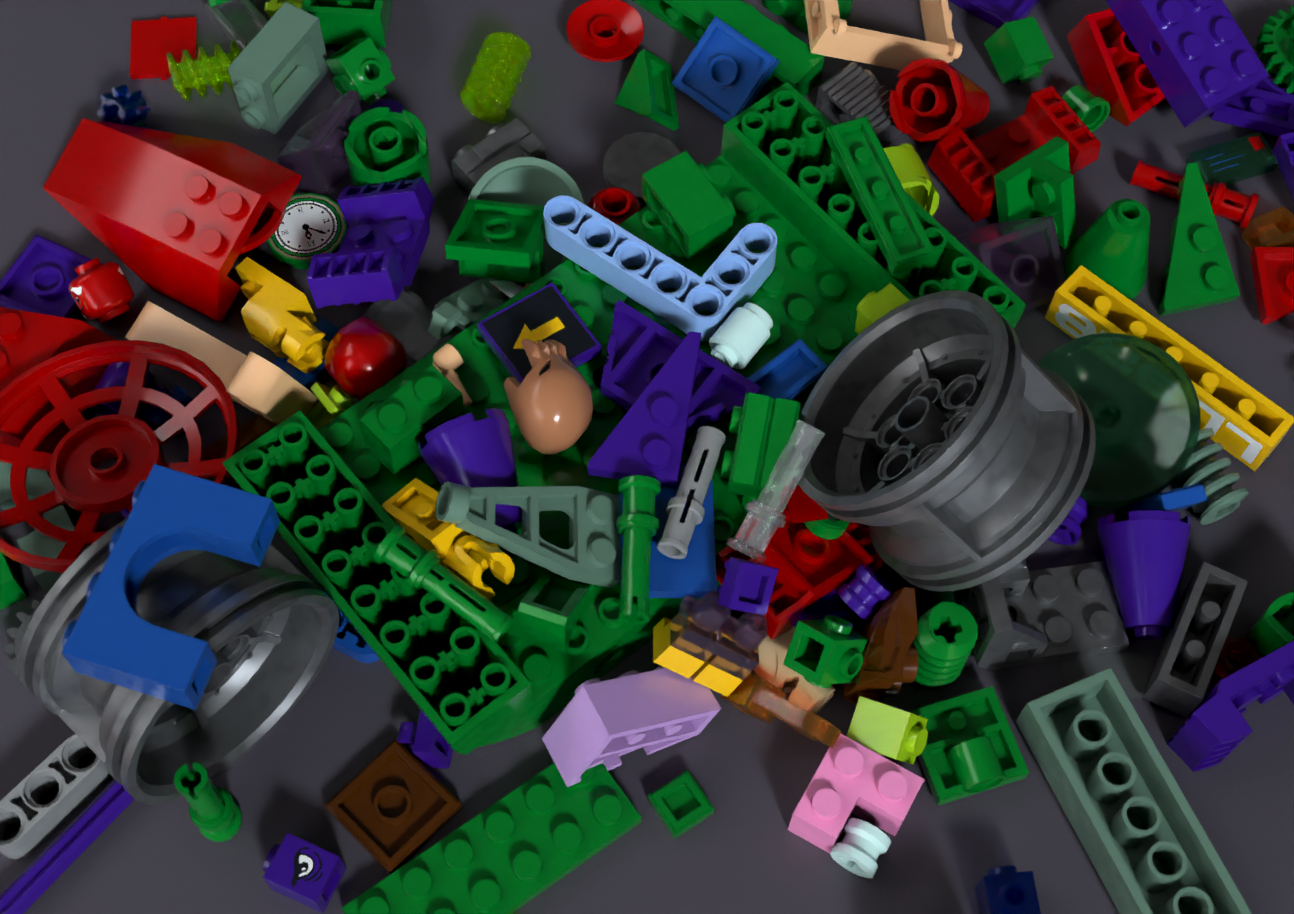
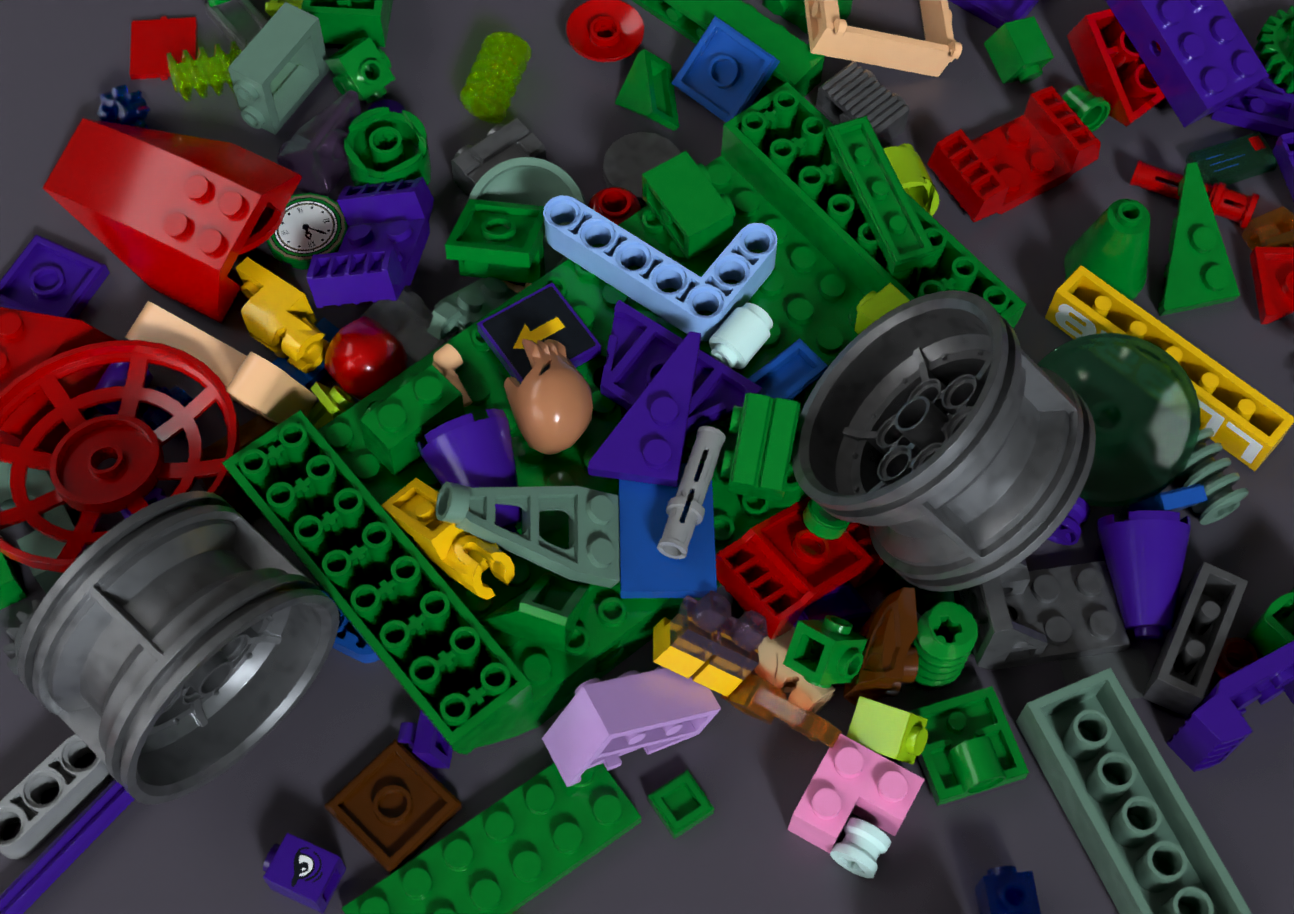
(100, 290): red head -> none
(167, 517): blue arch -> none
(210, 805): green pin -> none
(424, 570): green pin -> none
(507, 287): sticker -> none
(637, 528): green pin -> none
(747, 586): dark purple tile -> none
(766, 512): clear pin -> none
(804, 508): red sticker -> none
(865, 592): dark purple wheel -> none
(936, 100): red cone -> none
(1022, 256): clear purple slope -> none
(1040, 188): green bracket -> none

